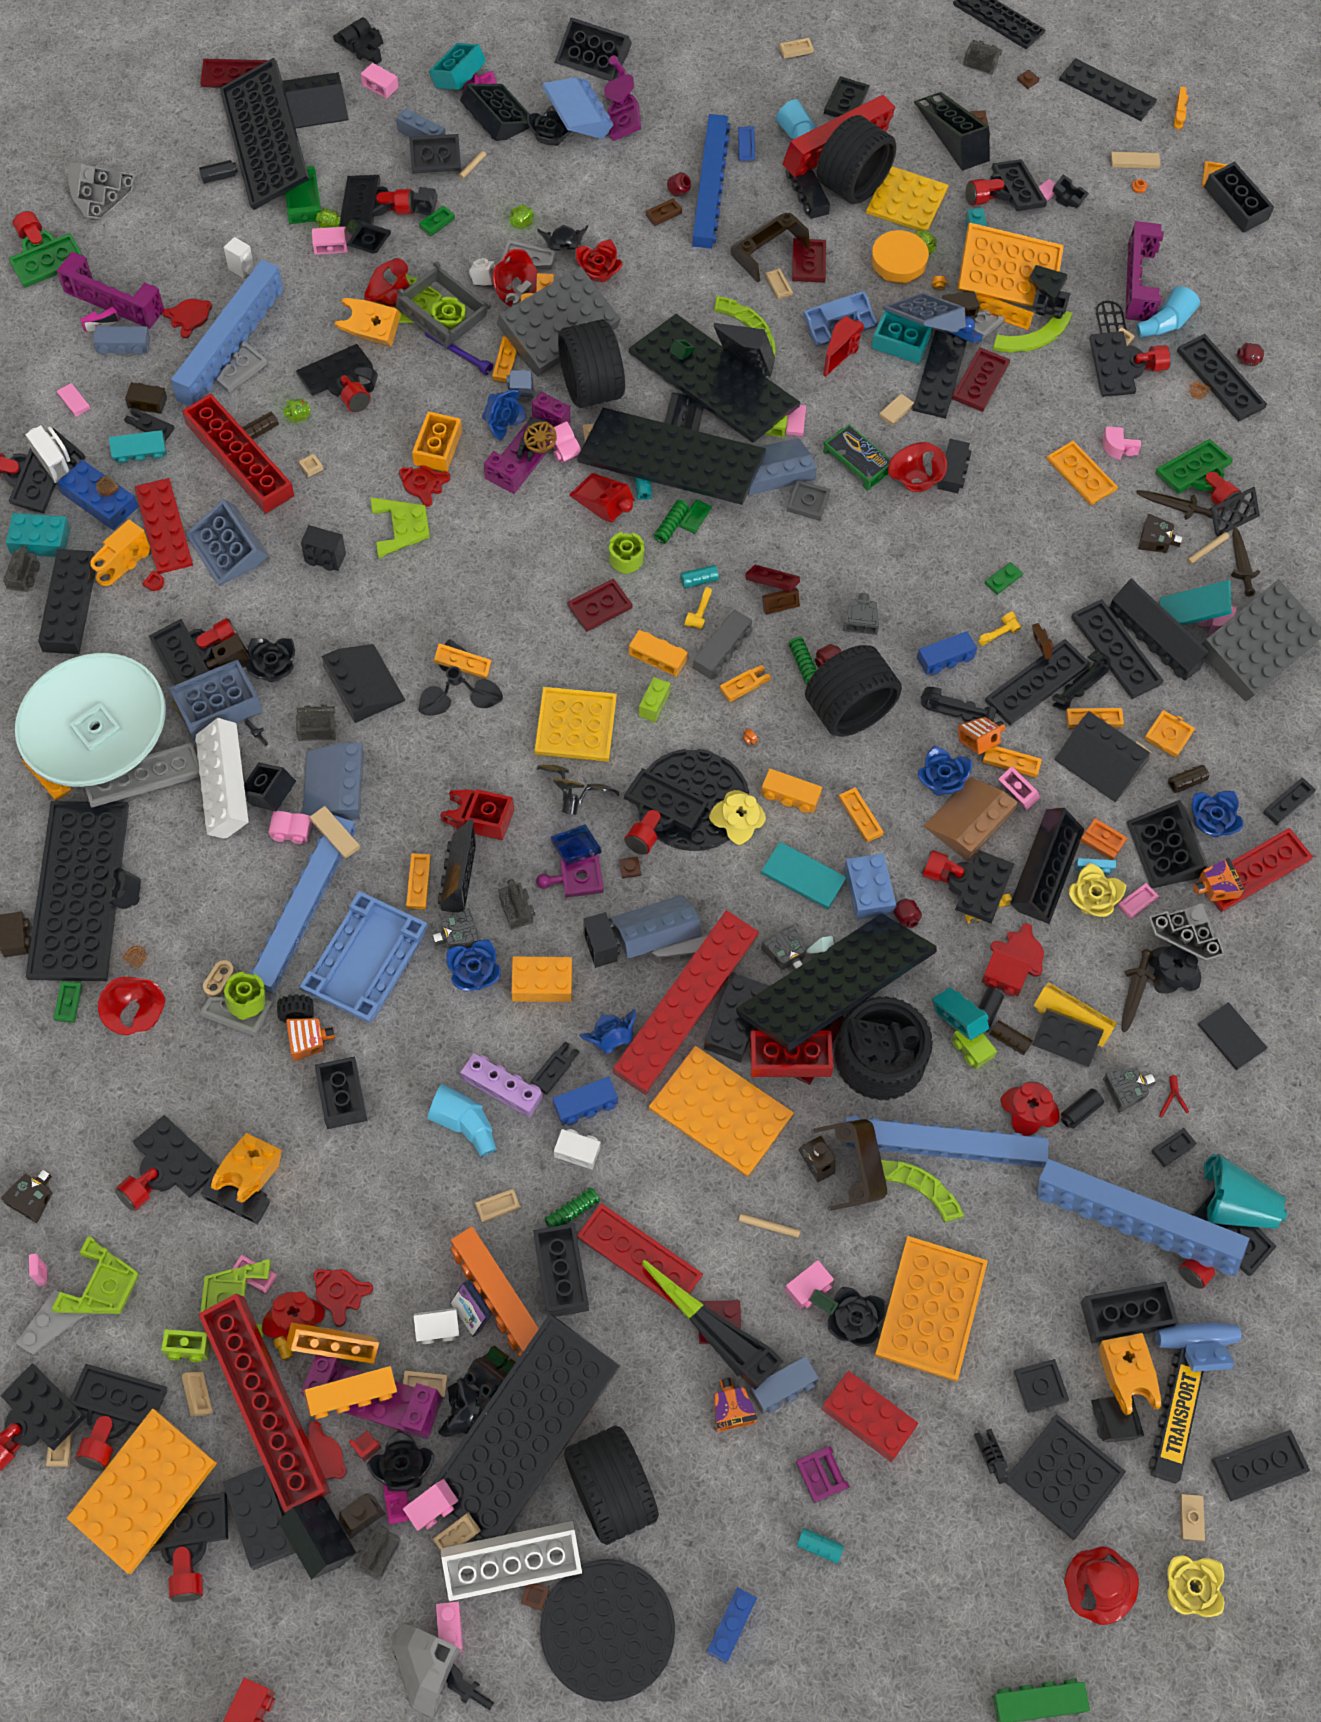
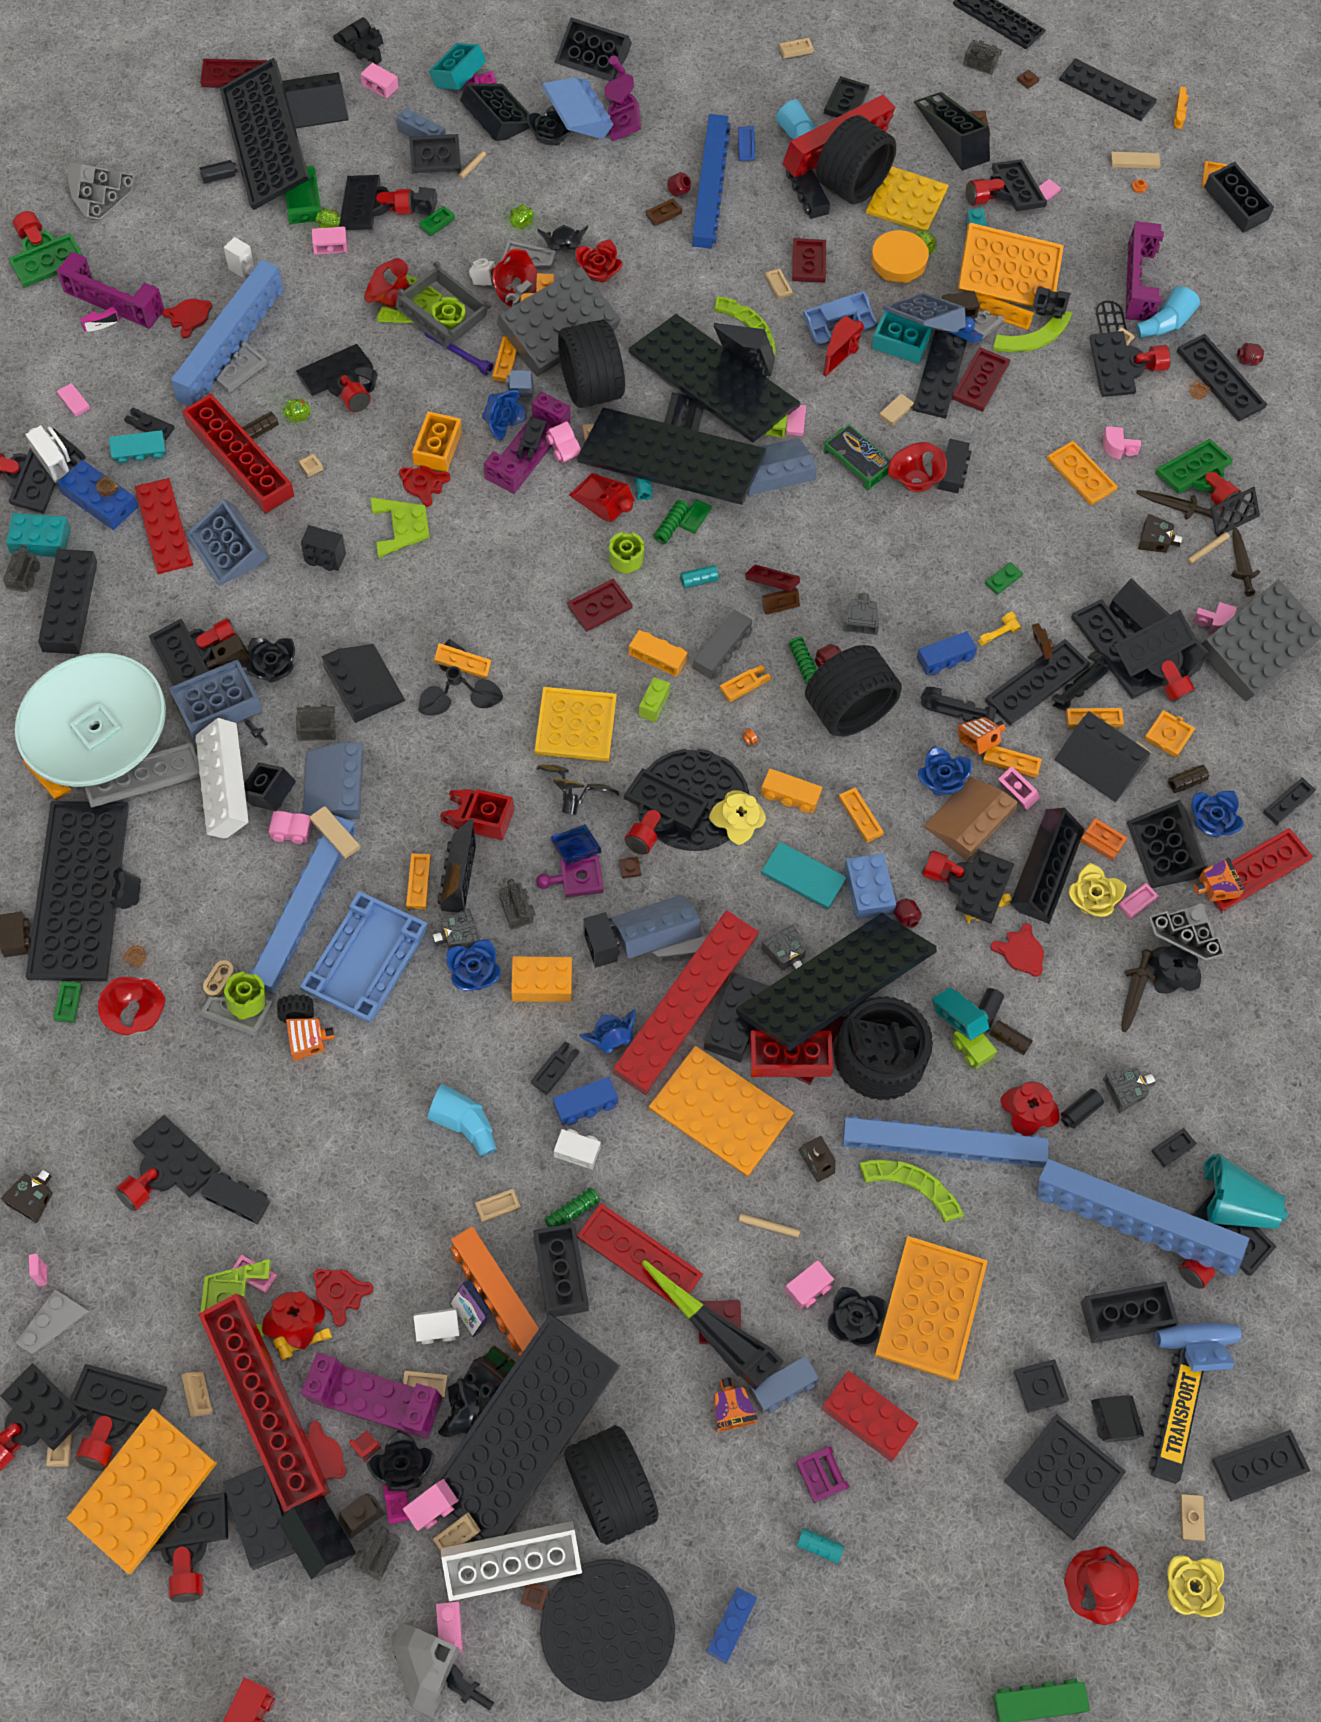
(107, 1288): lime wing -> none
(121, 339): sand blue brick -> none
(121, 552): light orange brick -> none
(146, 397): dark brown brick -> none
(154, 581): red tile -> none
(185, 1344): lime brick -> none
(247, 1166): light orange brick -> none
(332, 1343): light orange brick -> none
(341, 1092): black brick -> none
(350, 1391): light orange brick -> none
(364, 320): light orange brick -> none
(365, 236): black slope -> none
(501, 1084): lavender brick -> none
(540, 437): pearl gold wheel -> none
(681, 348): dark green slope -> none
(696, 619): yellow brick -> none
(743, 248): dark brown windscreen -> none
(808, 500): dark grey plate -> none
(821, 945): light aqua slope -> none
(823, 1301): dark green piece -> none
(871, 1168): dark brown windscreen -> none
(939, 282): light orange plate -> none
(993, 1456): black hinge -> none
(1006, 972): red slope -> none
(1048, 281): black wing -> none
(1062, 1002): yellow brick -> none
(1067, 194): black cylinder -> none
(1067, 1037): black plate -> none
(1106, 865): medium azure plate -> none
(1133, 1377): light orange brick -> none
(1159, 651): none -> black plate
(1174, 1092): red plant -> none
(1199, 603): teal tile -> none
(1232, 1036): black tile -> none

